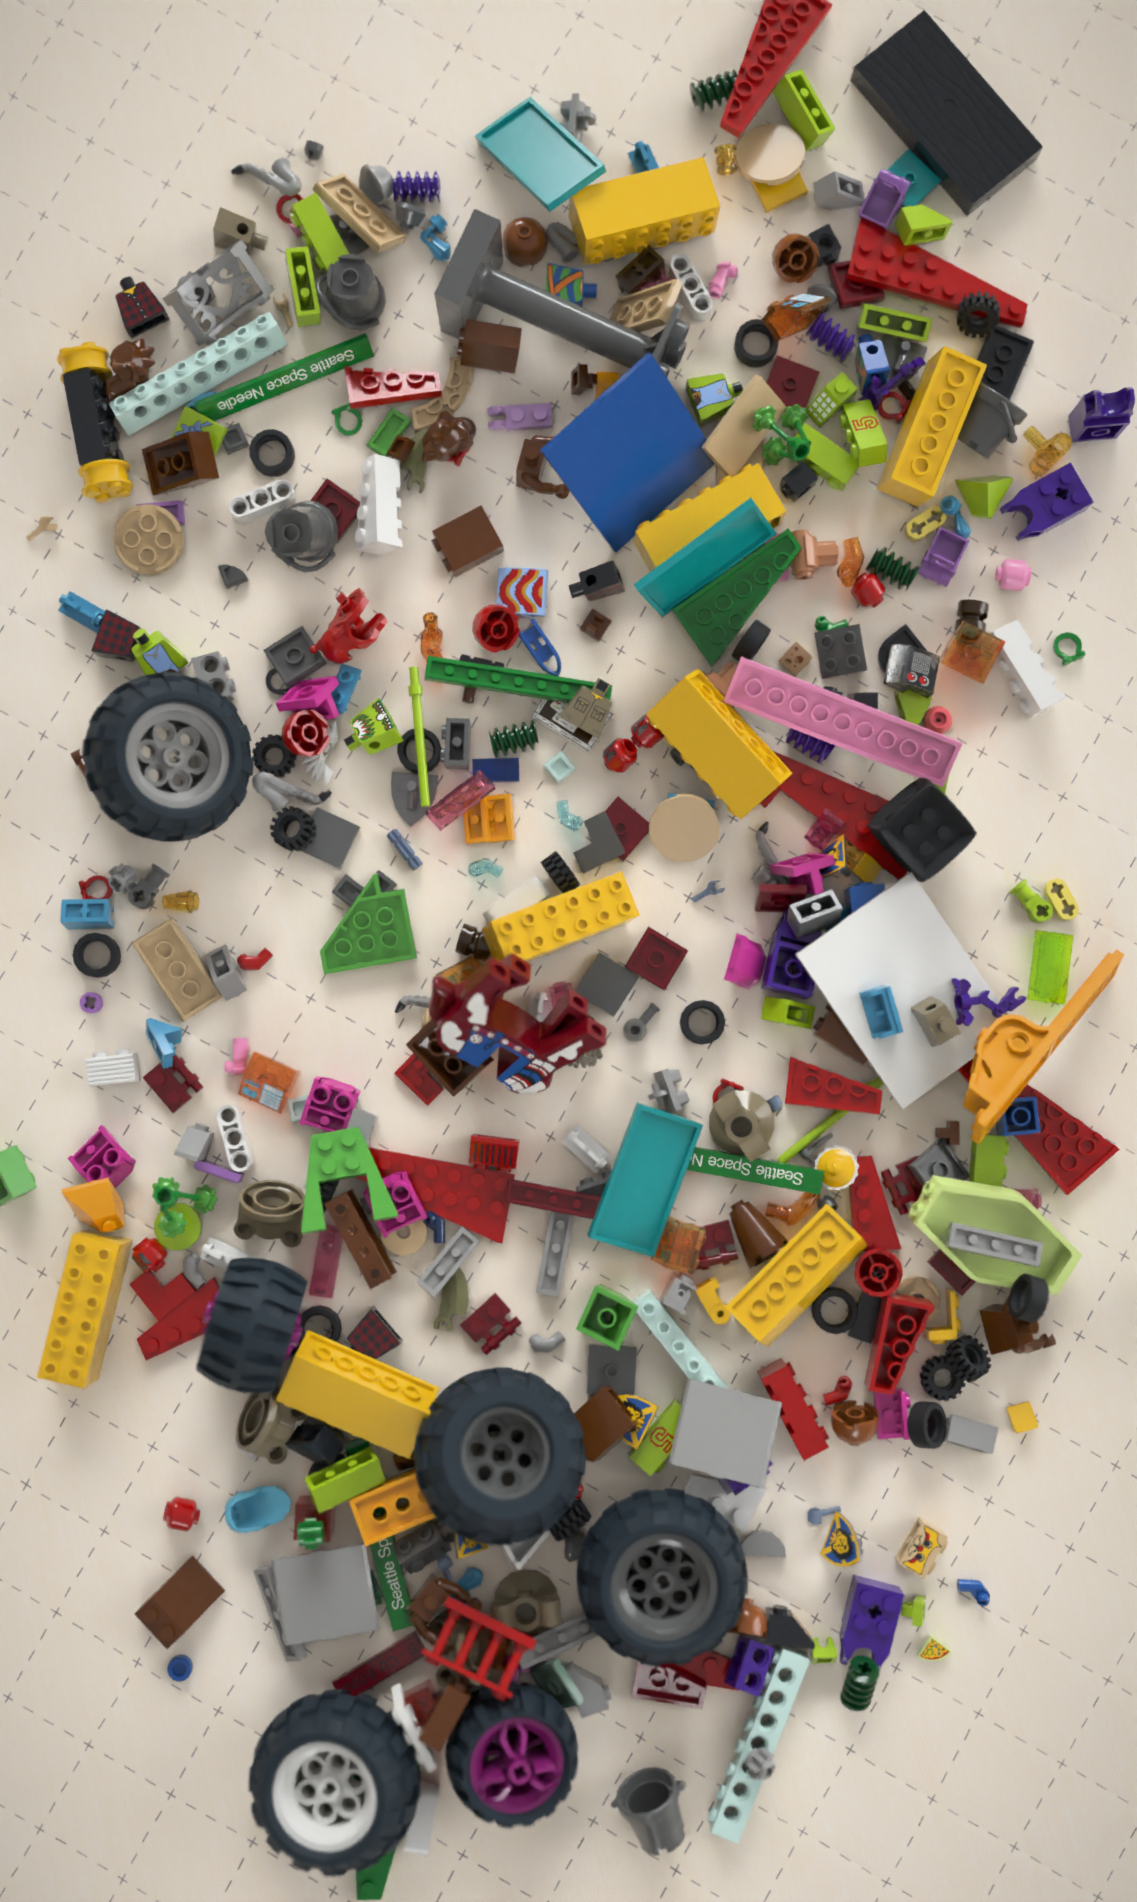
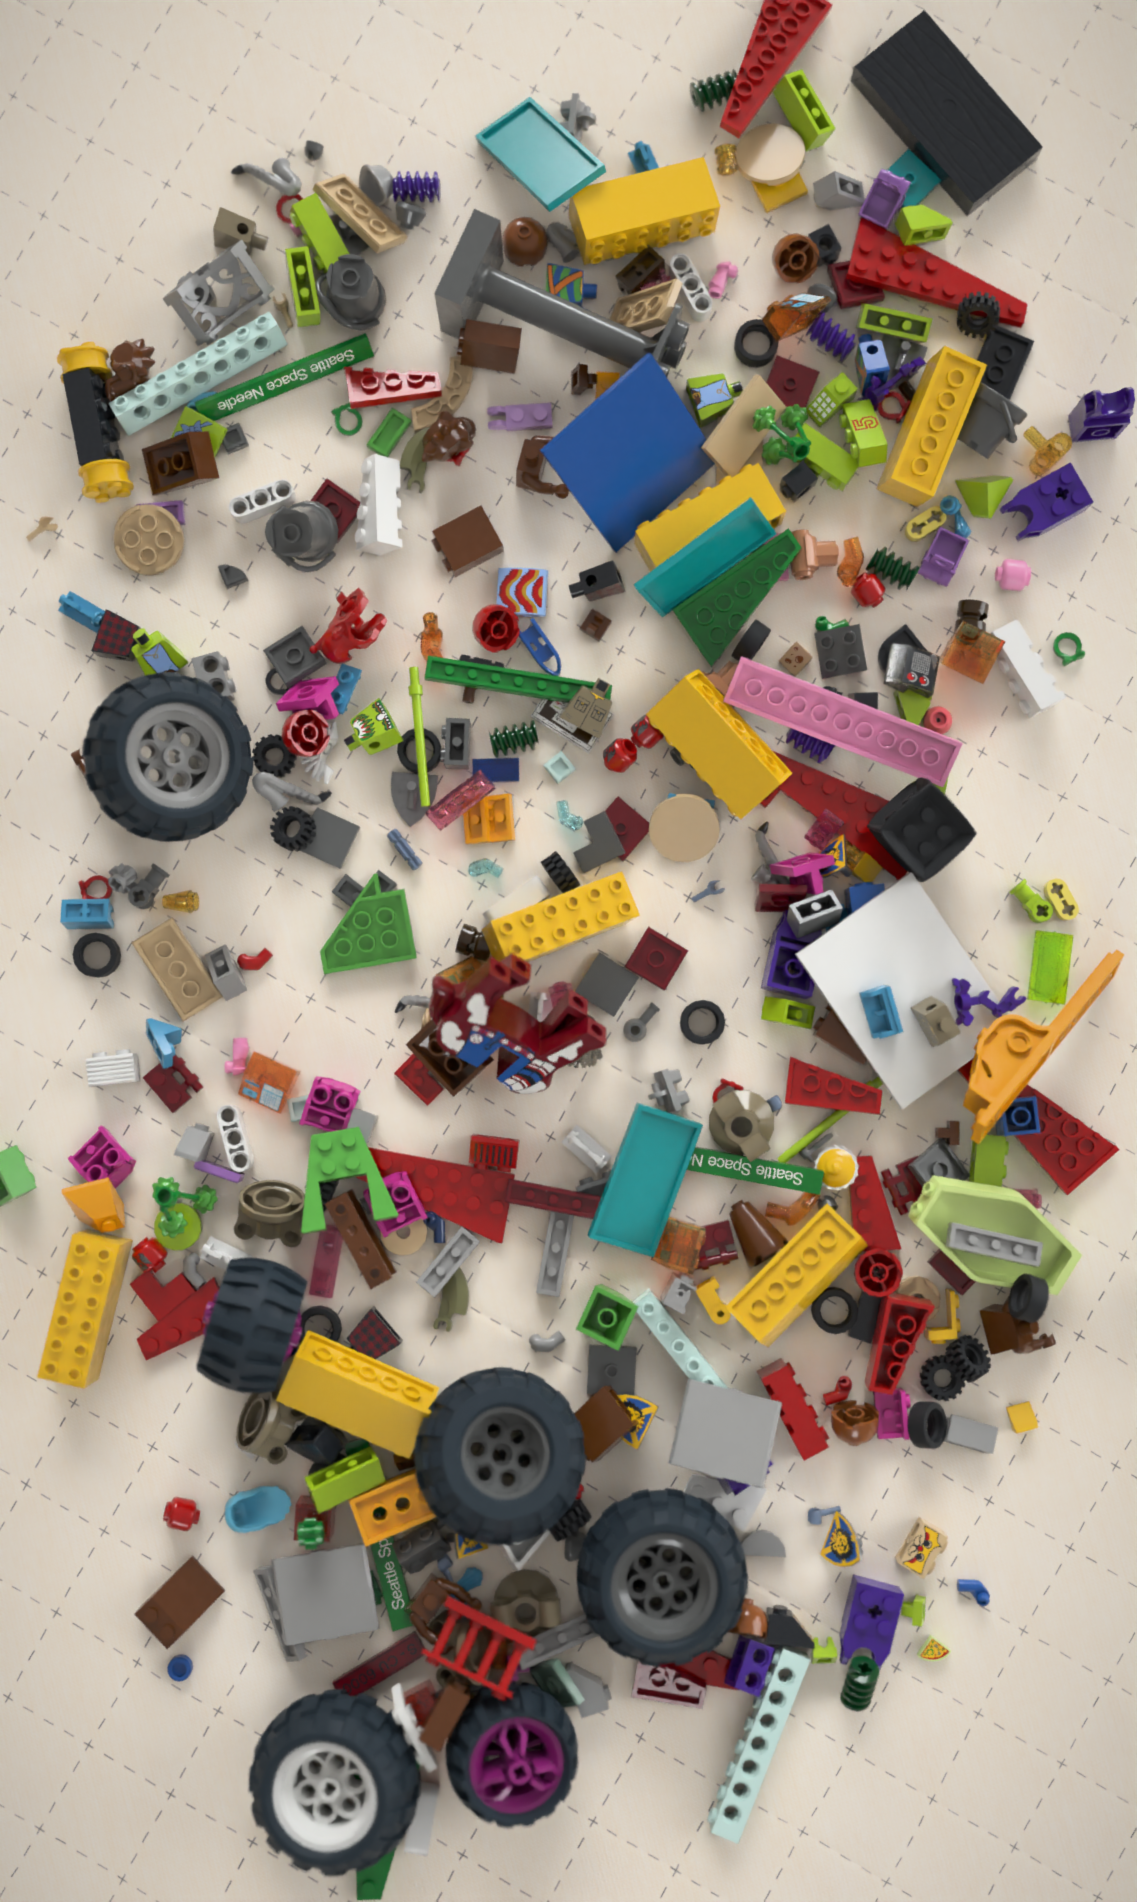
(84, 1001): medium lavender bush -> none
(139, 307): torso -> none
(262, 438): black tyre -> none
(400, 448): reddish brown tile -> none
(439, 249): dark azure piece -> none
(485, 1318): dark red plate -> none
(651, 1807): dark grey piece -> none
(657, 1441): lime brick -> none
(745, 963): dark pink slope -> none
(760, 1764): light grey gear -> none

